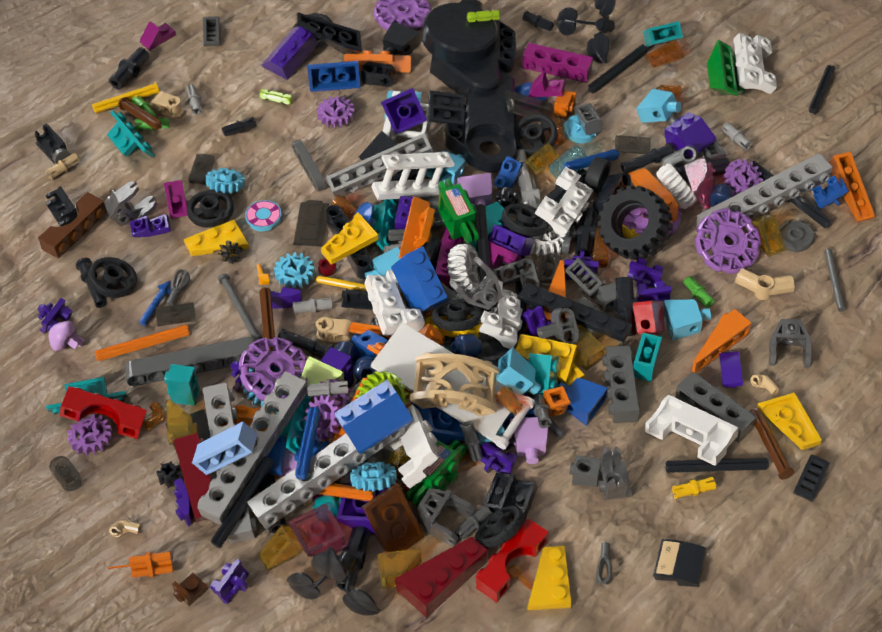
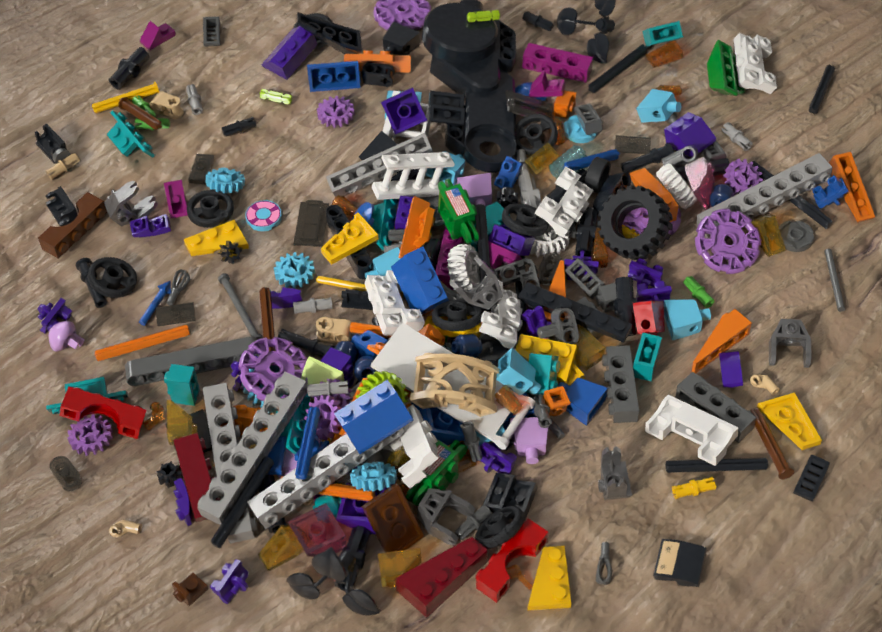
(150, 564): orange piece -> none
(224, 448): light blue brick -> none
(263, 278): light orange hand -> none
(308, 165): dark grey beam -> none
(326, 268): dark red tile -> none
(566, 244): dark grey tile -> none
(587, 478): dark grey brick -> none
(764, 285): tan piece -> none

